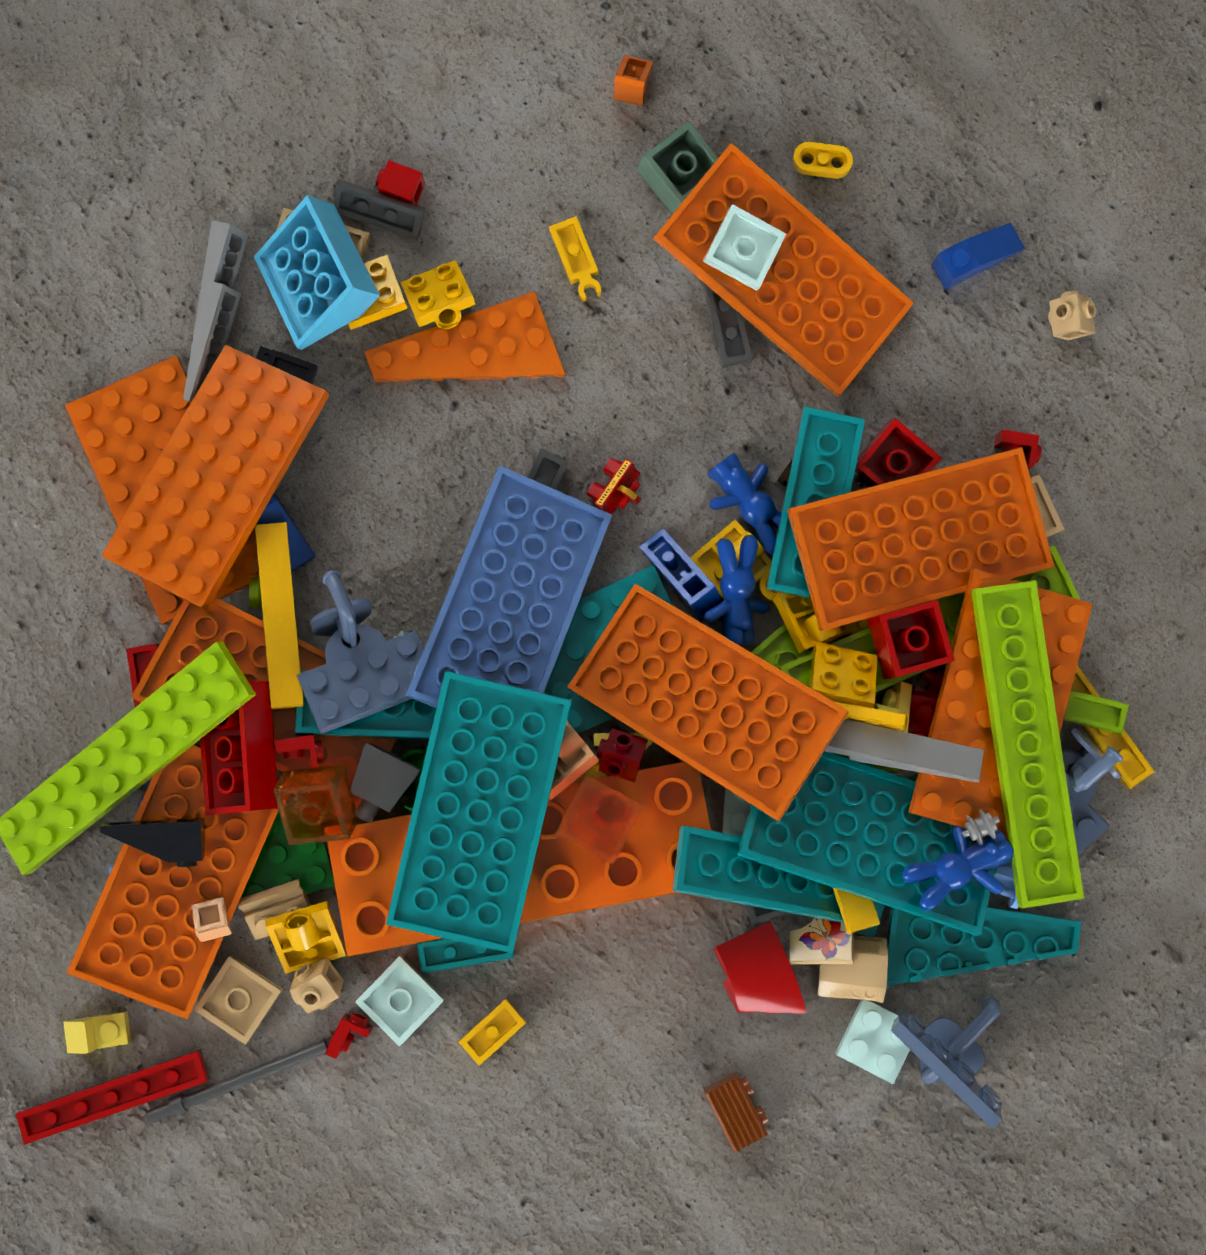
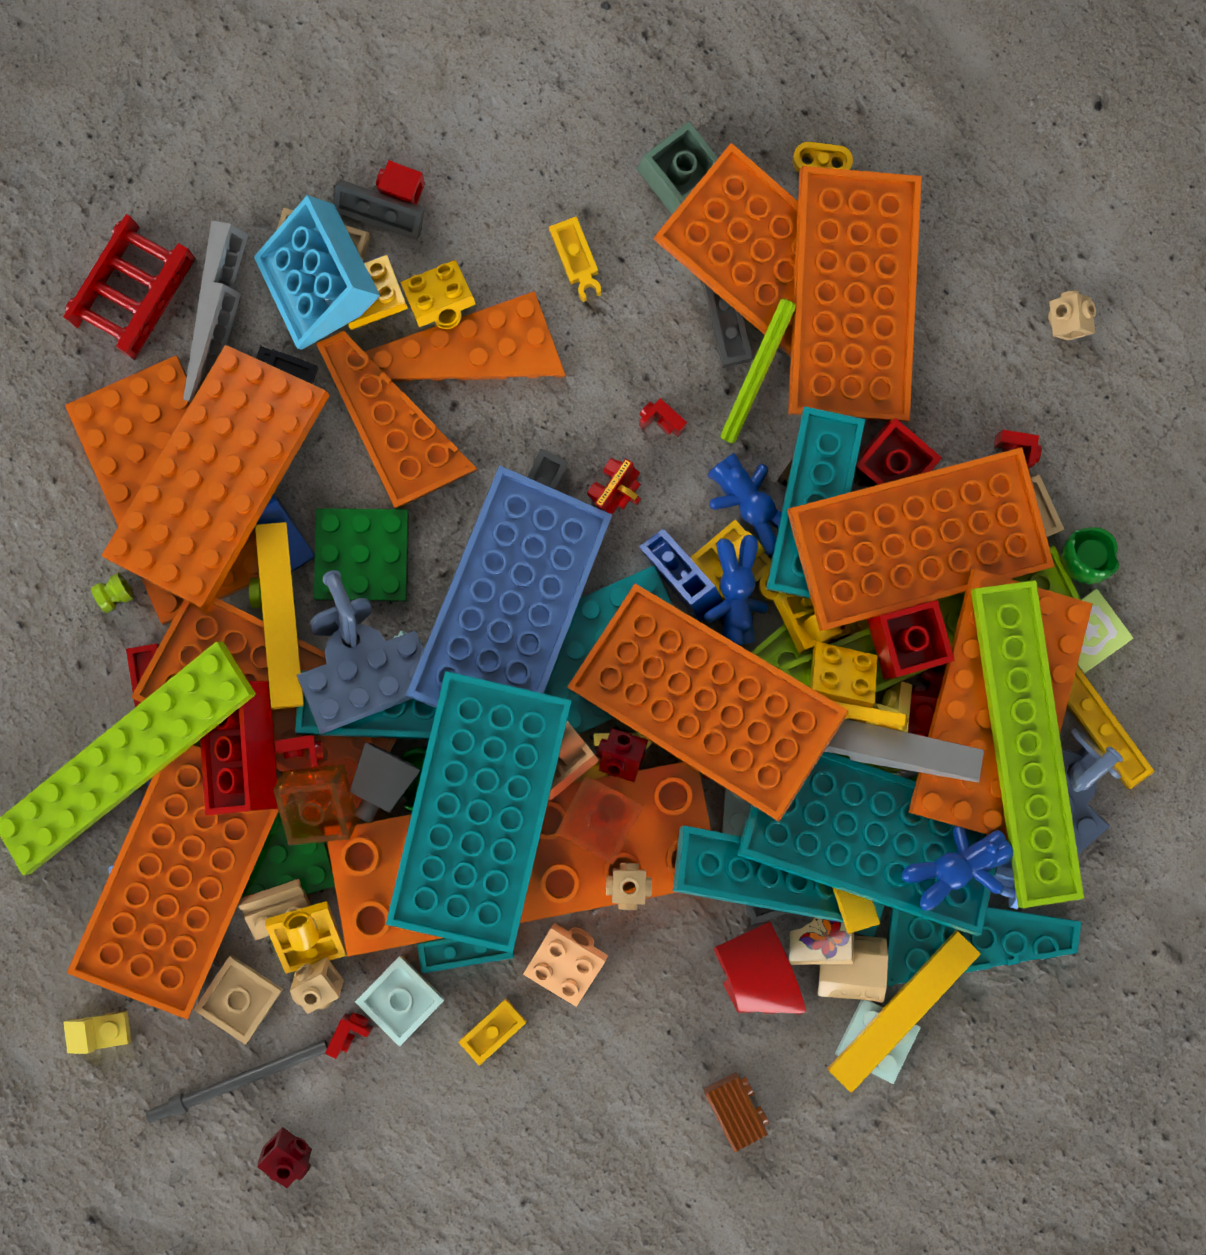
(112, 1096): red plate -> none
(114, 591): none -> lime wheel
(146, 312): none -> red fence
(166, 839): black slope -> none
(211, 919): light nougat slope -> none
(285, 1158): none -> dark red brick
(366, 549): none -> green plate
(399, 437): none -> orange wing
(566, 963): none -> light nougat plate
(626, 873): none -> tan brick
(632, 80): orange slope -> none
(667, 418): none -> red bracket
(744, 247): light aqua plate -> none
(758, 370): none -> lime axle
(855, 293): none -> orange plate
(903, 1011): none -> yellow tile
(954, 1056): sand blue plate -> none
(976, 255): blue slope -> none
(980, 826): light grey wheel -> none
(1090, 555): none -> green piece
(1096, 712): lime tile -> none
(1103, 633): none -> yellowish green tile

